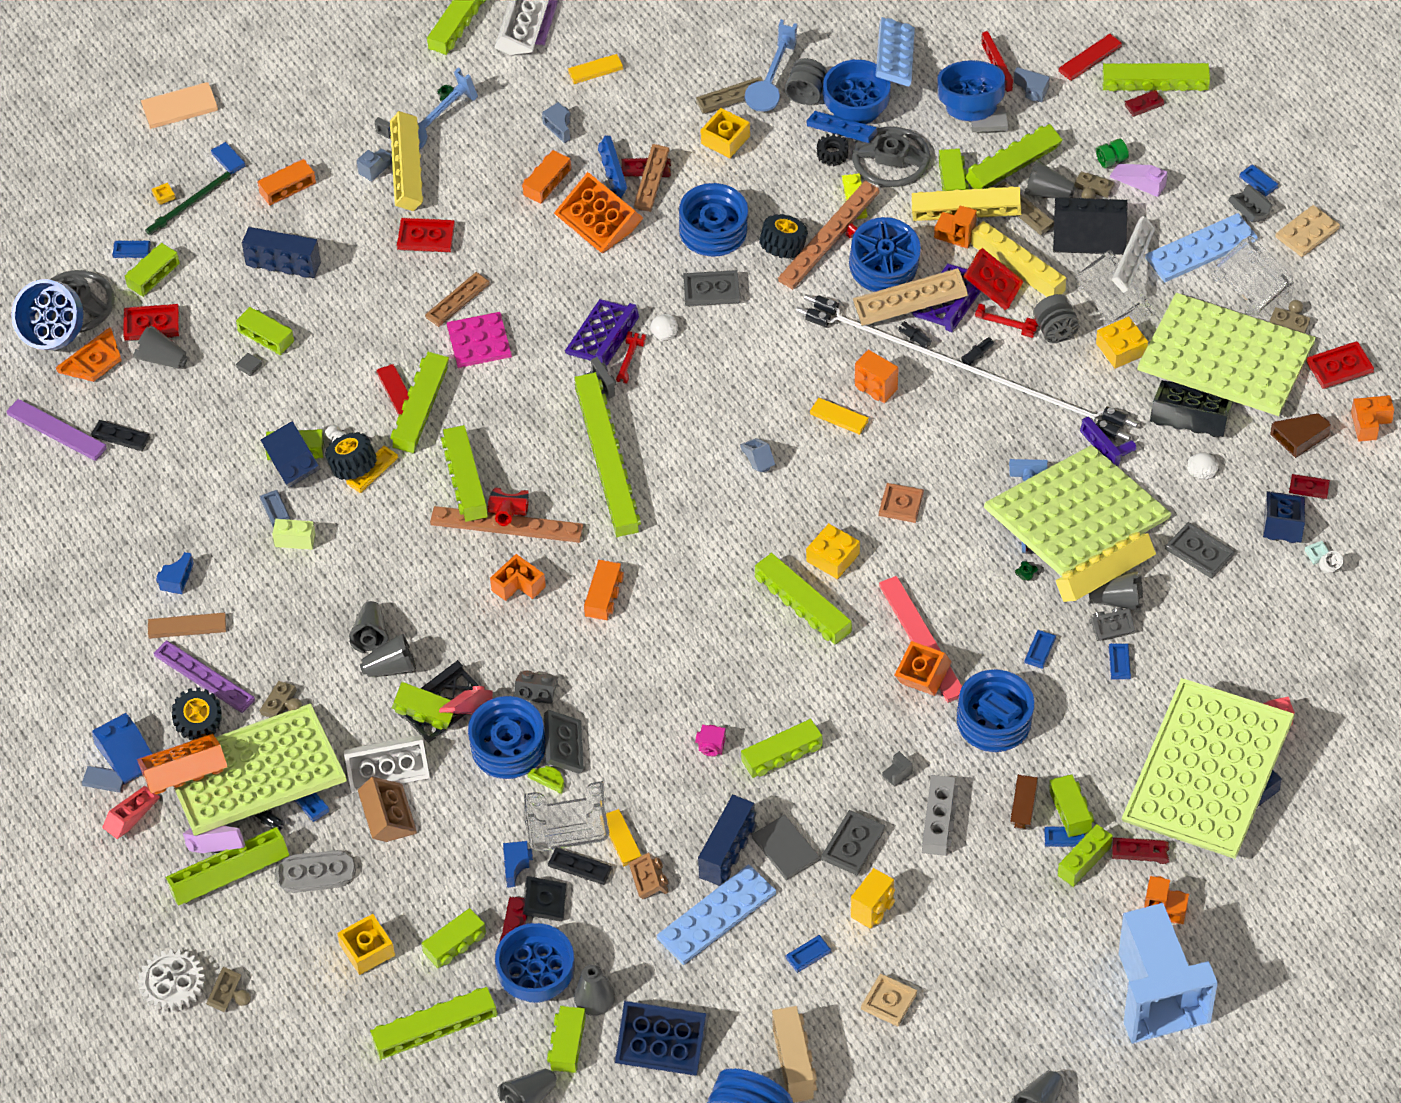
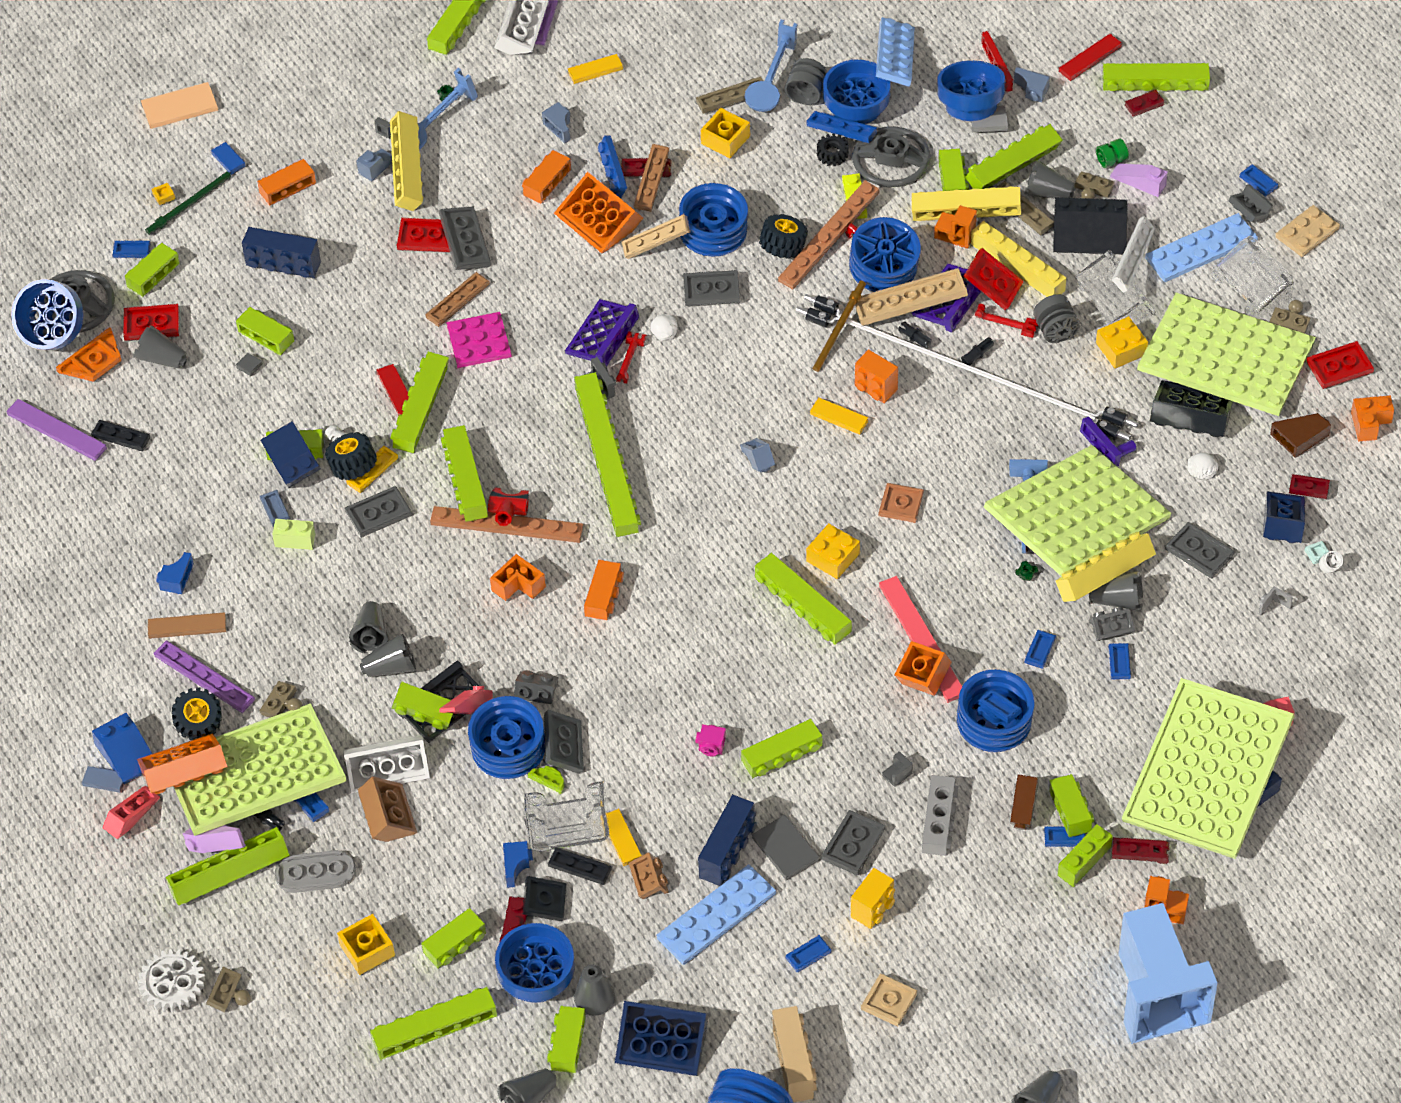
(378, 511): none -> dark grey tile
(464, 238): none -> dark grey tile
(655, 236): none -> tan tile
(854, 298): none -> pearl gold bar
(1274, 595): none -> light grey bracket

